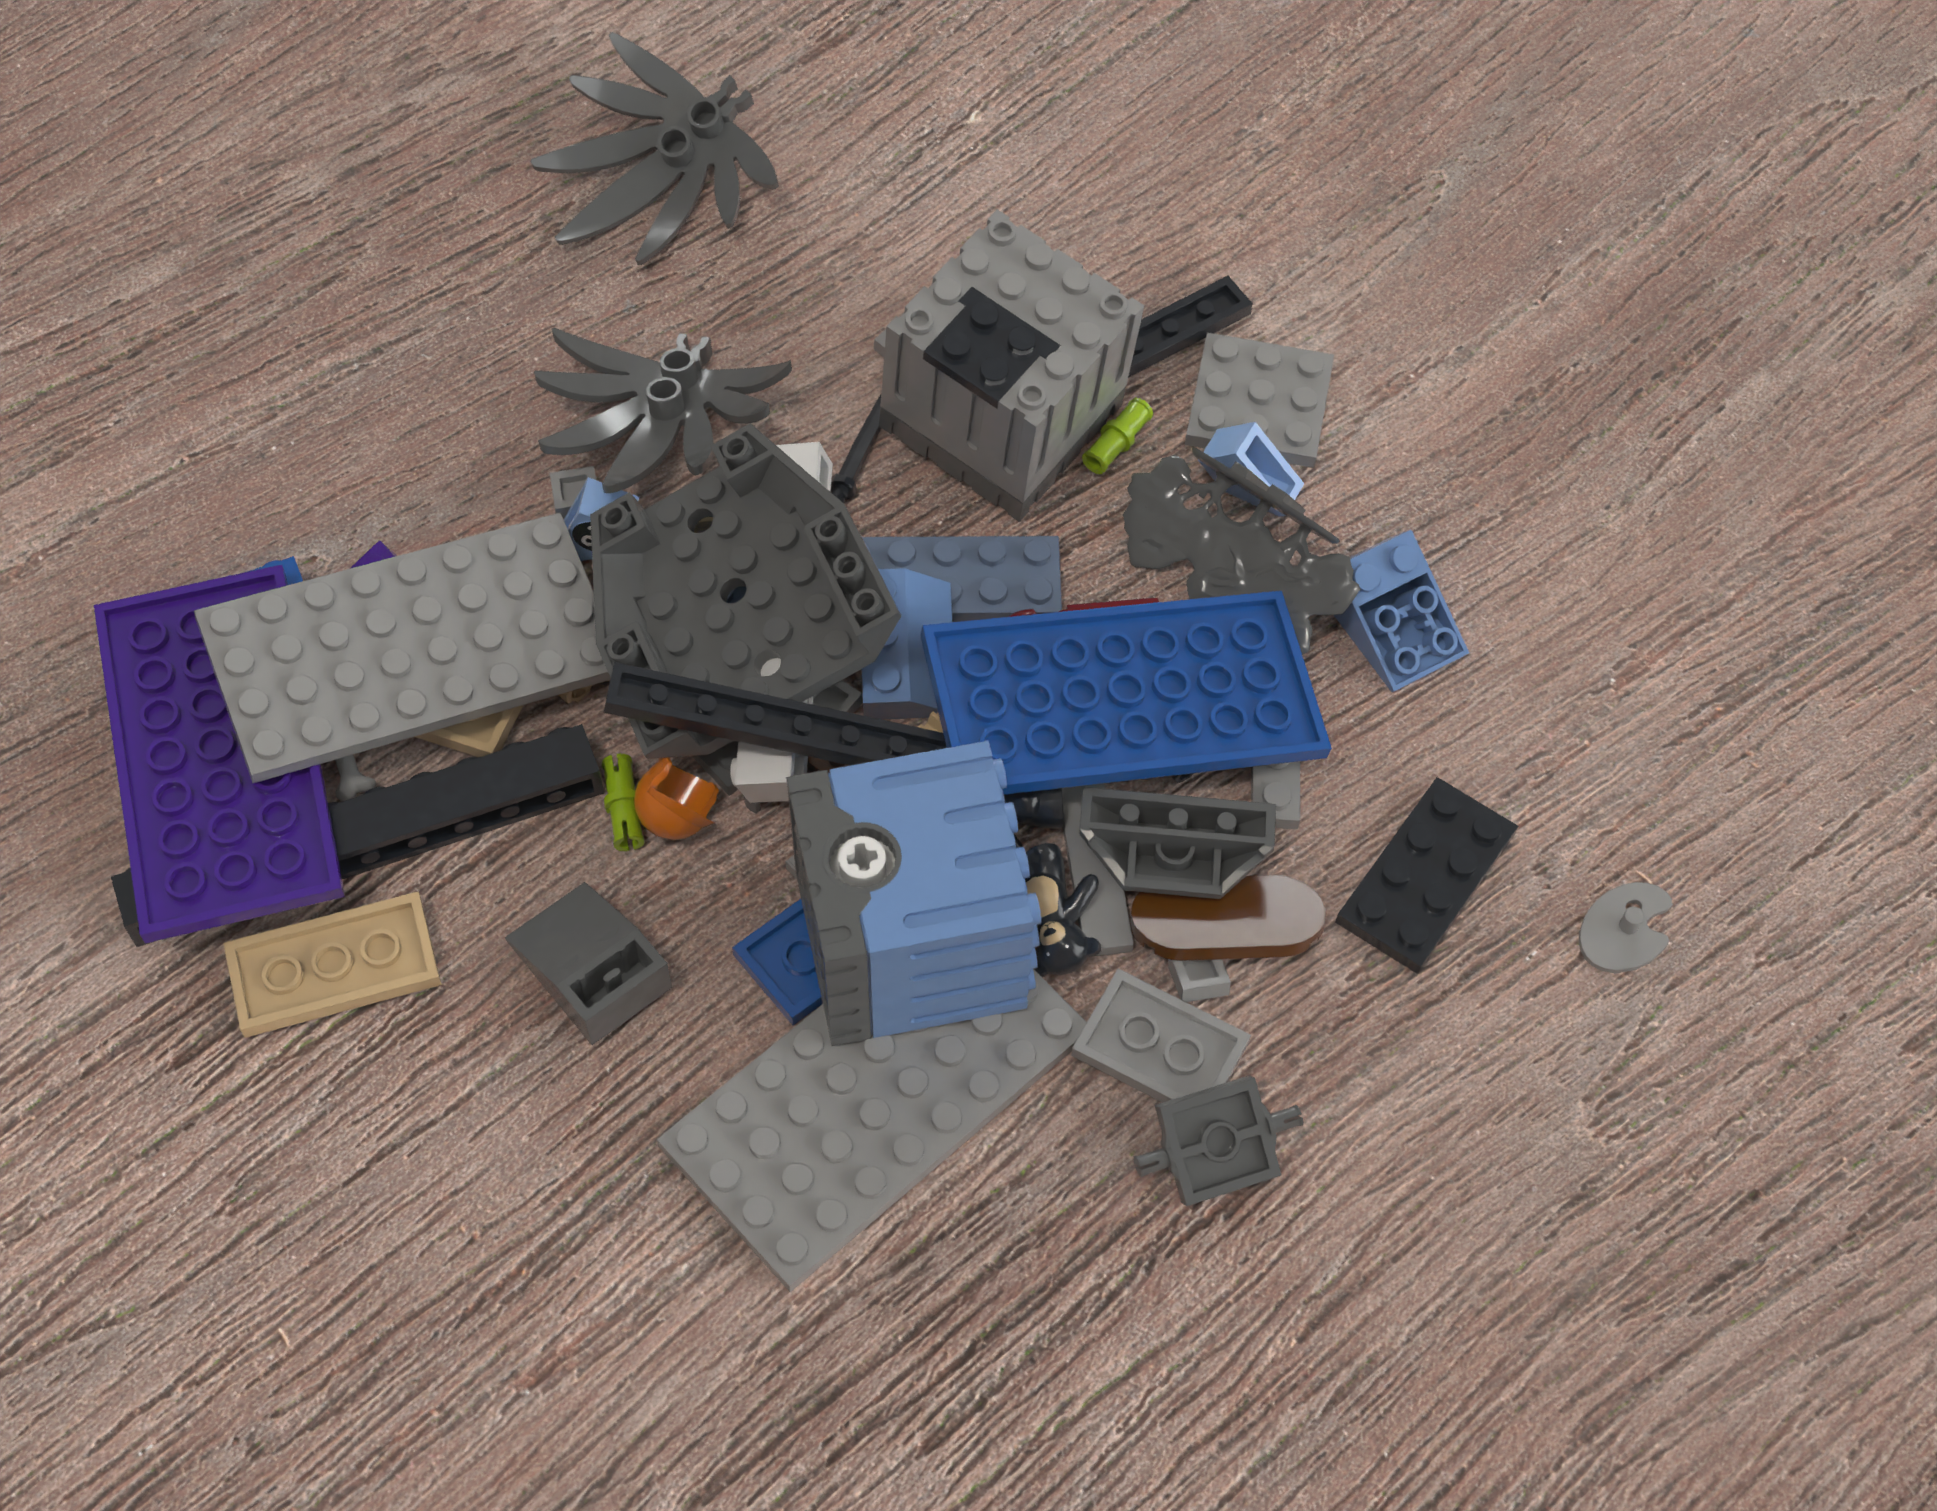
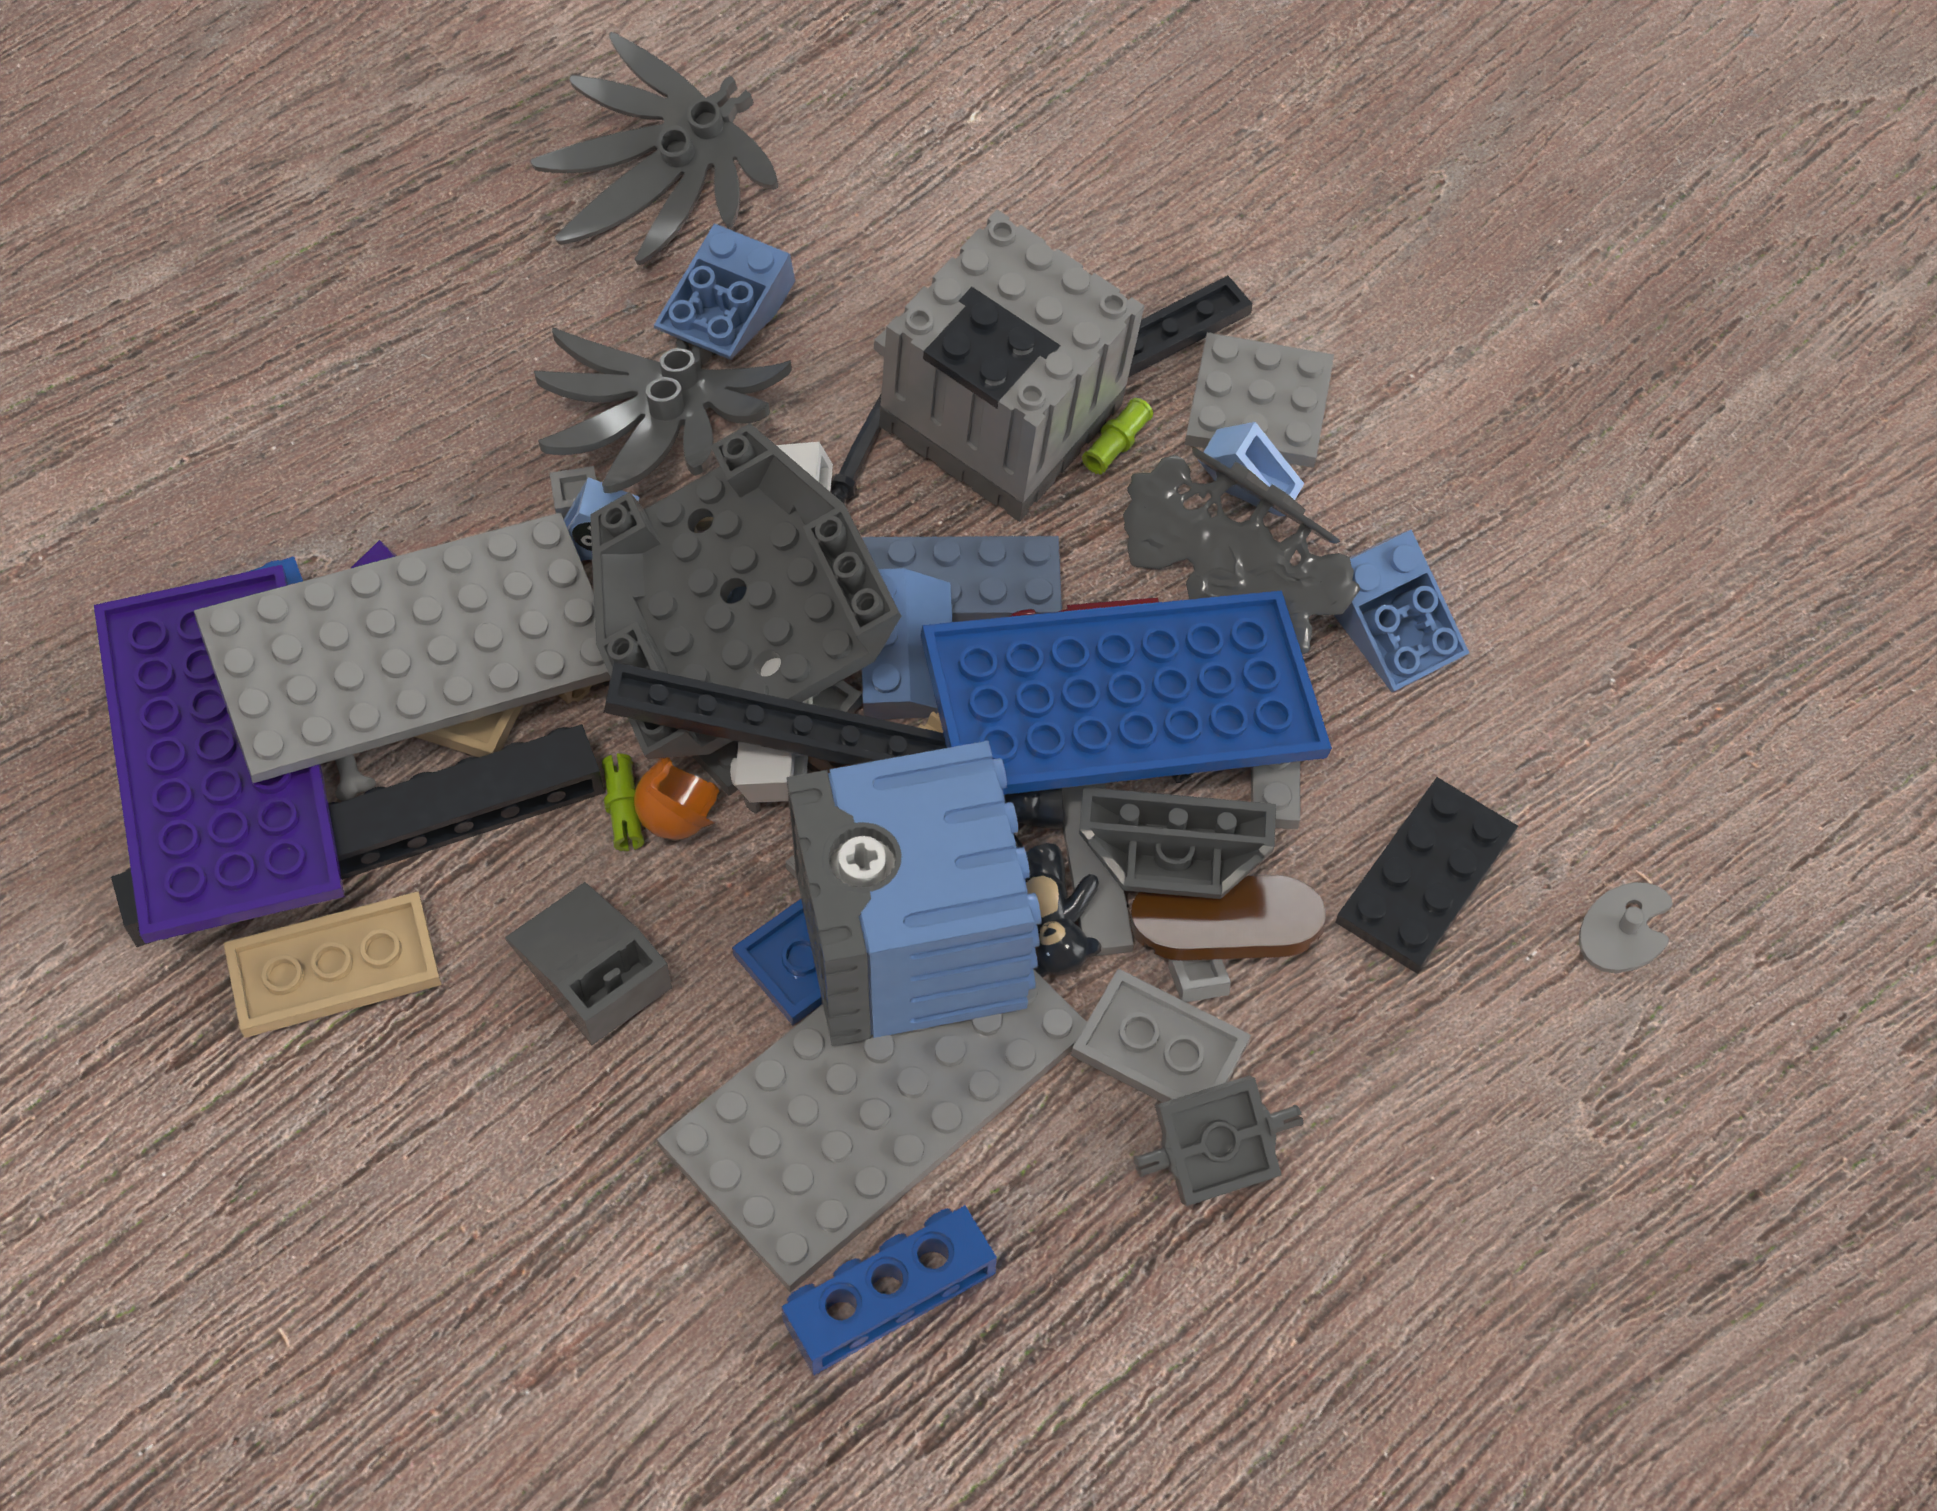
(727, 292): none -> medium blue slope
(828, 1340): none -> blue brick

